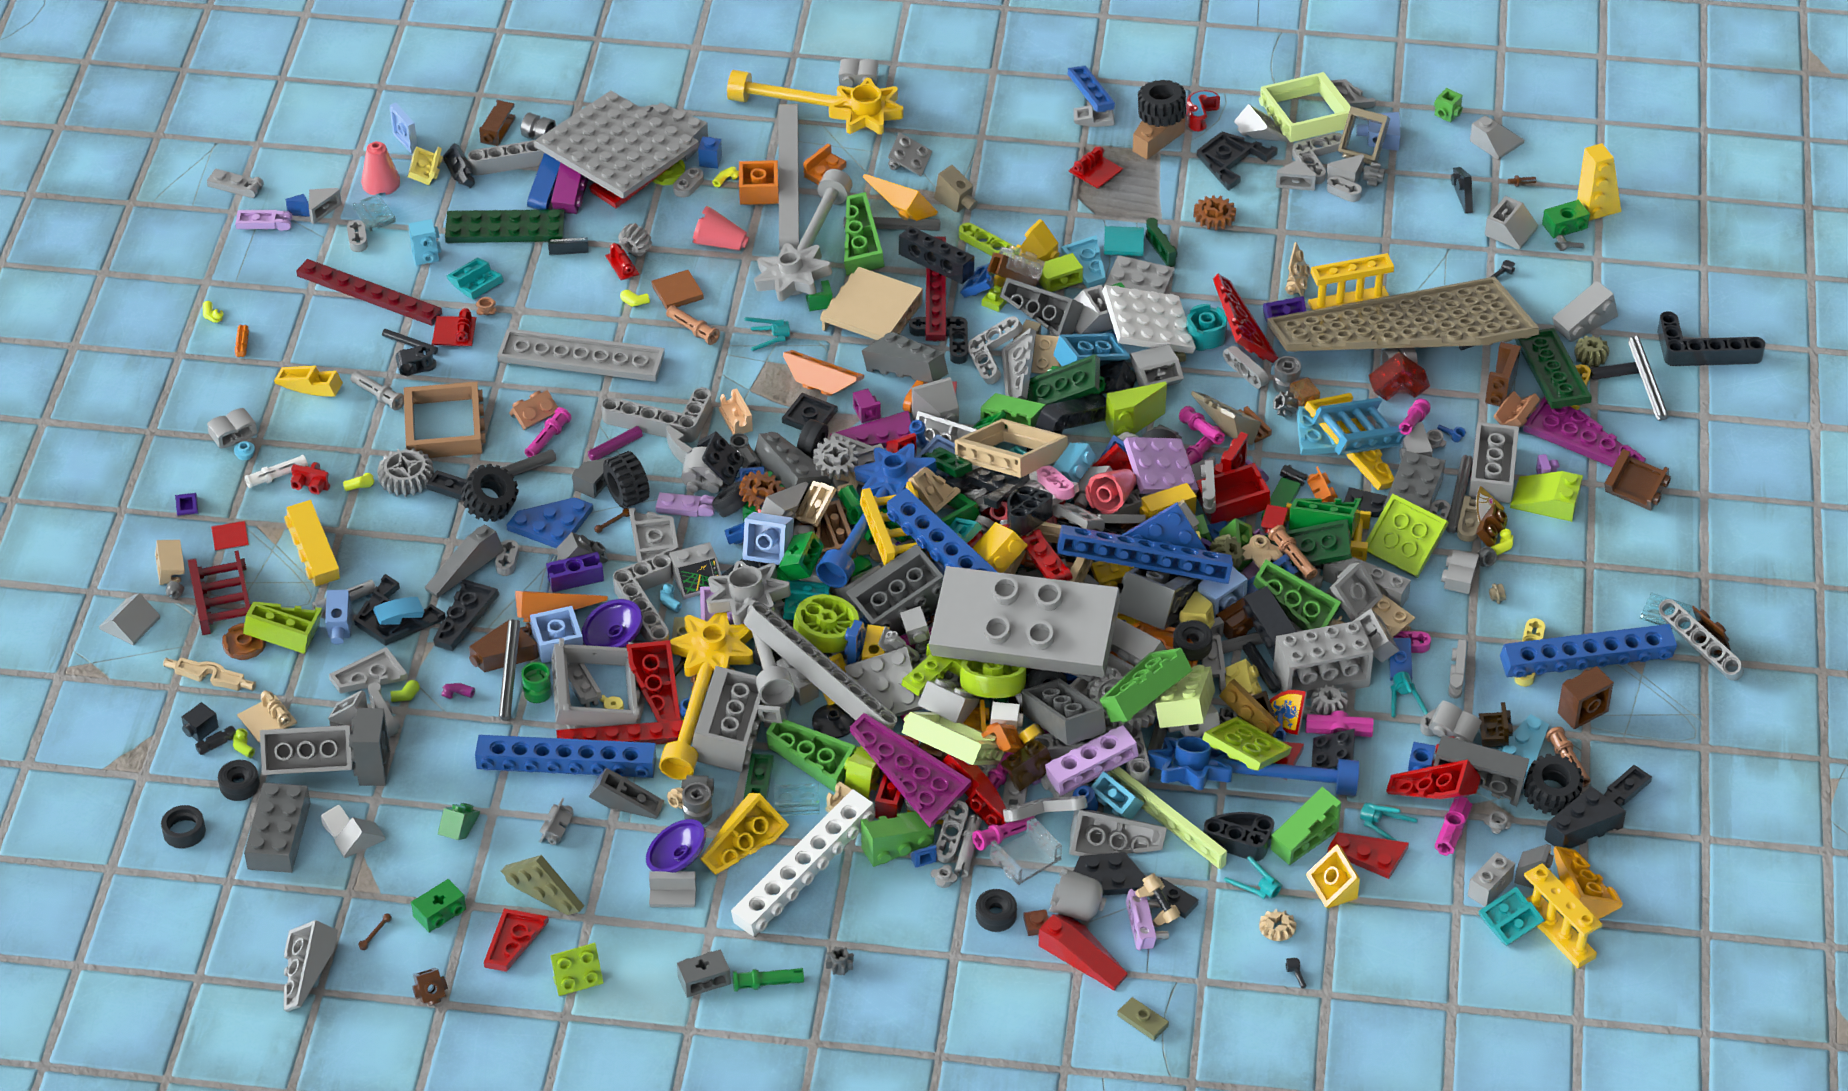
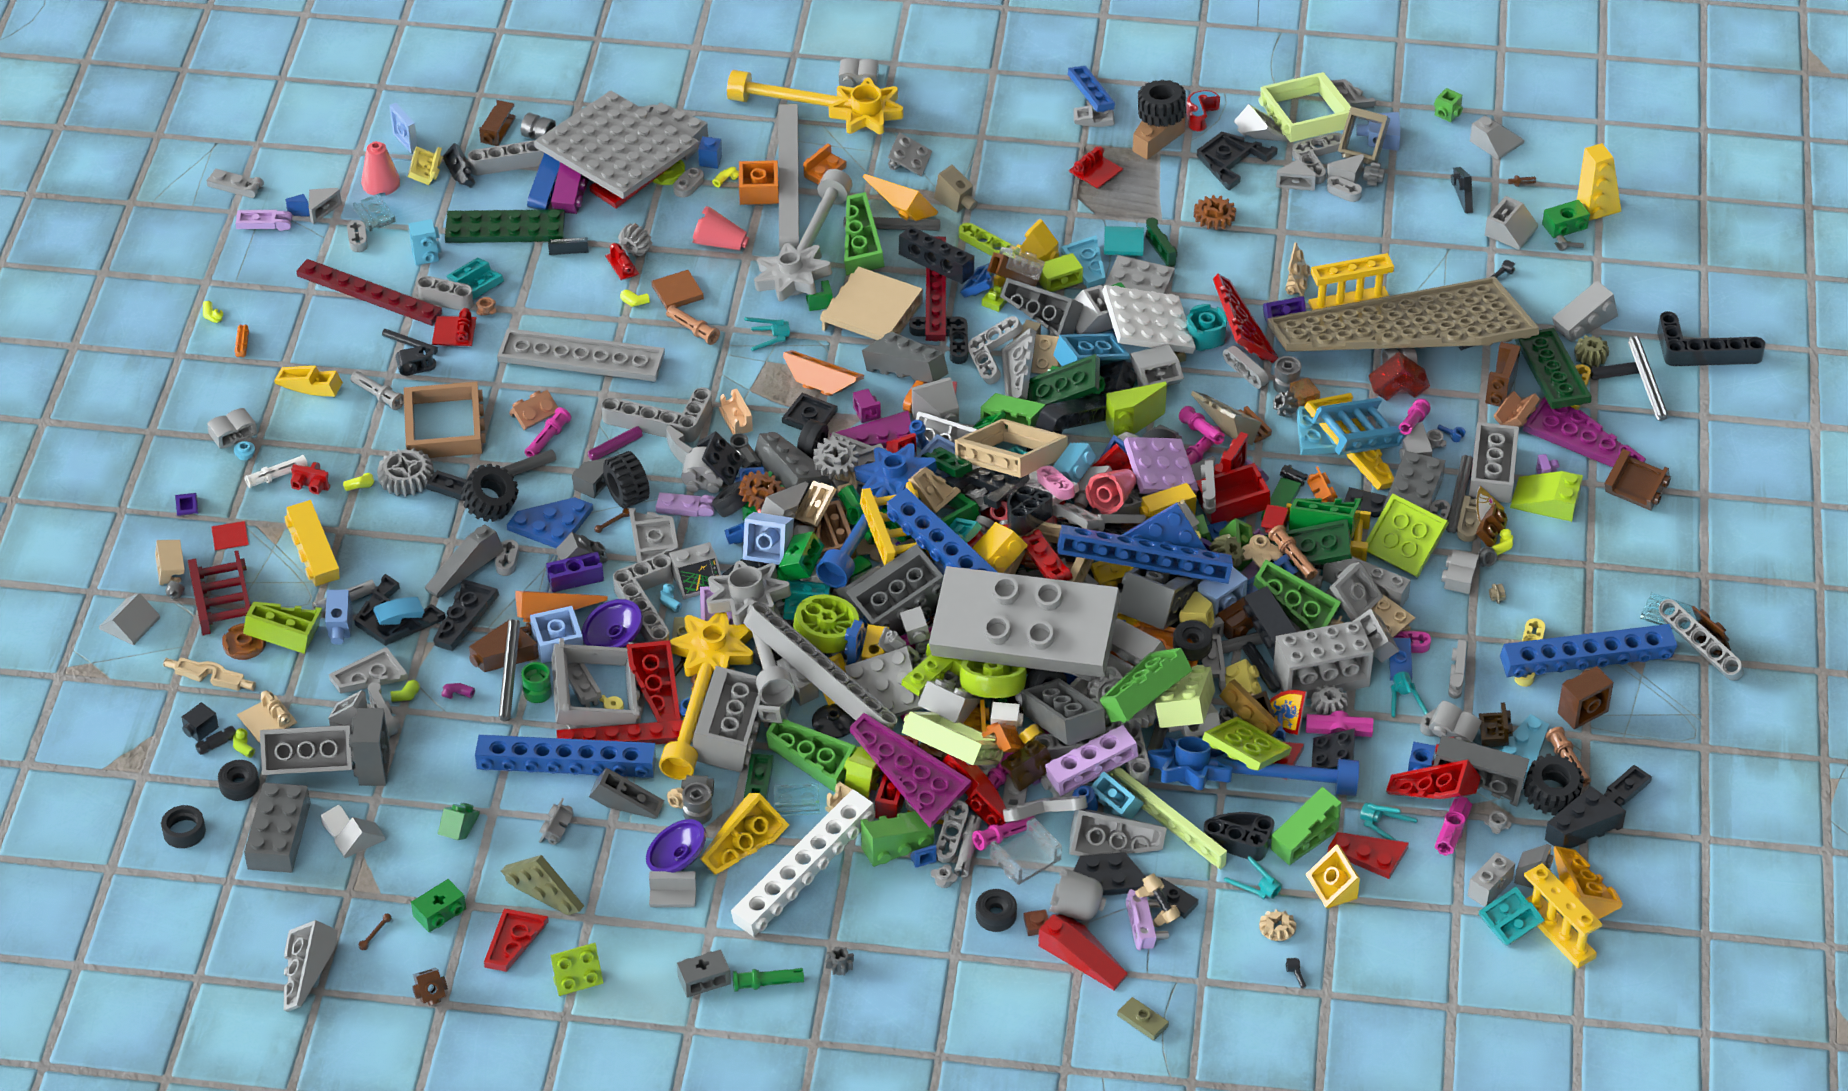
(445, 293): none -> light grey beam

